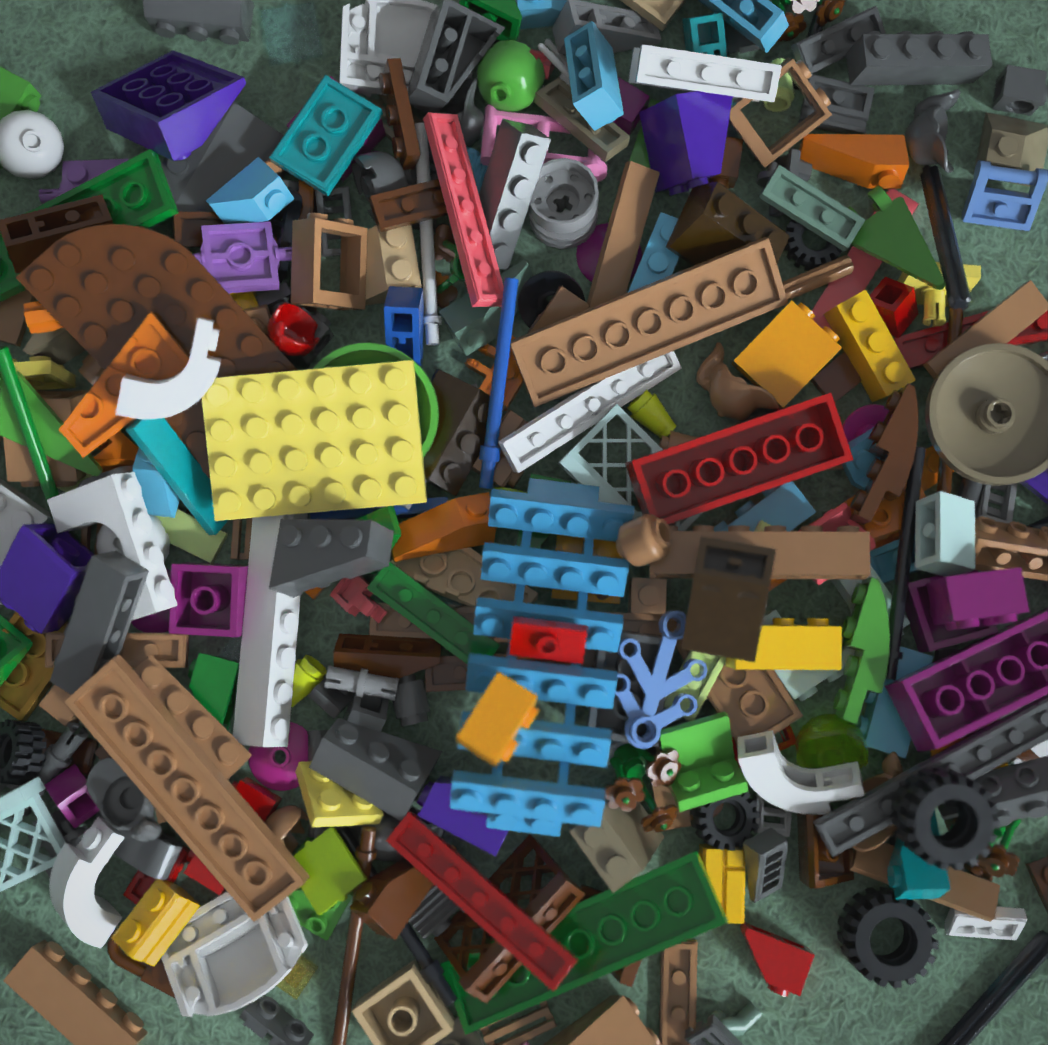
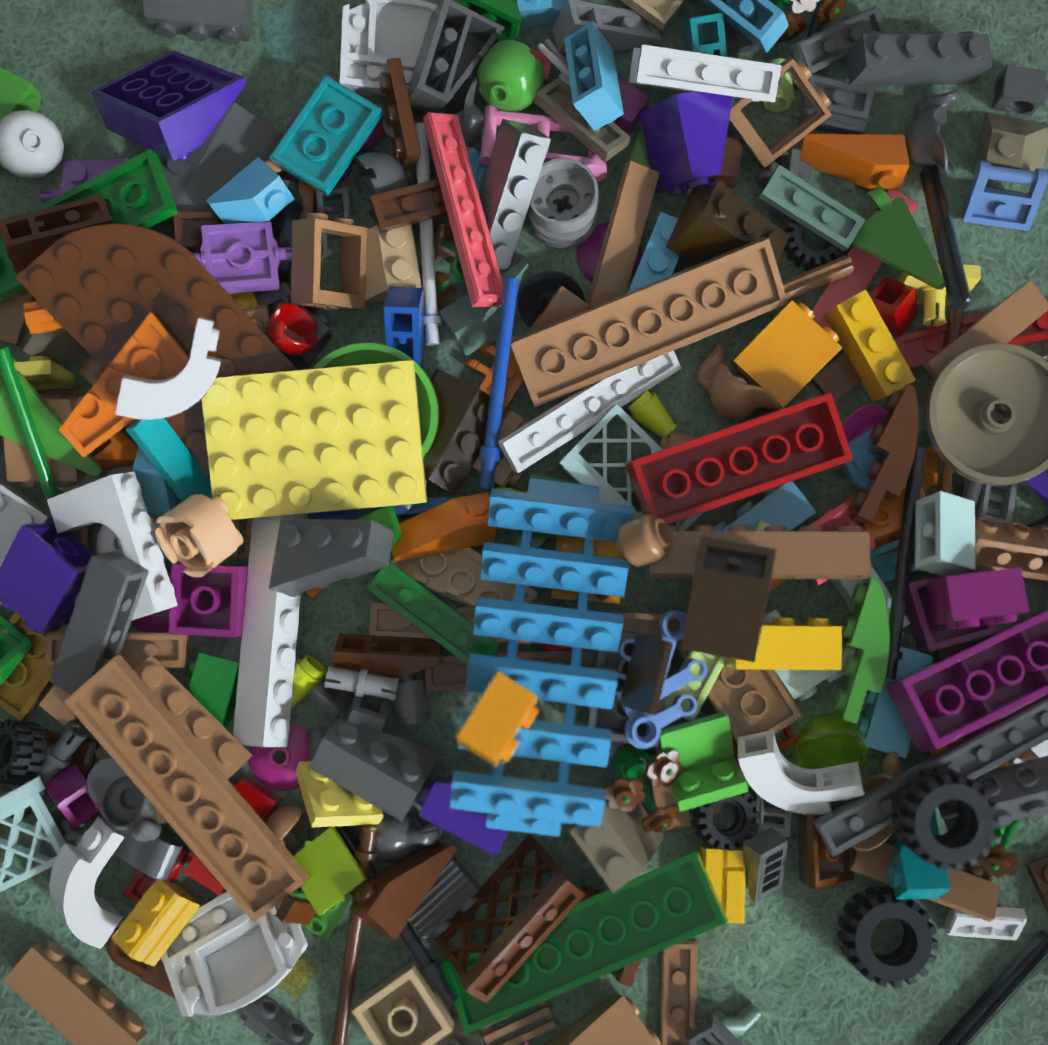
(198, 534): none -> light nougat brick
(295, 910): none -> reddish brown piece
(355, 598): coral plate -> none
(482, 901): red plate -> none
(548, 640): red plate -> none
(646, 674): none -> dark brown slope
(647, 595): medium nougat brick -> none
(779, 960): red slope -> none

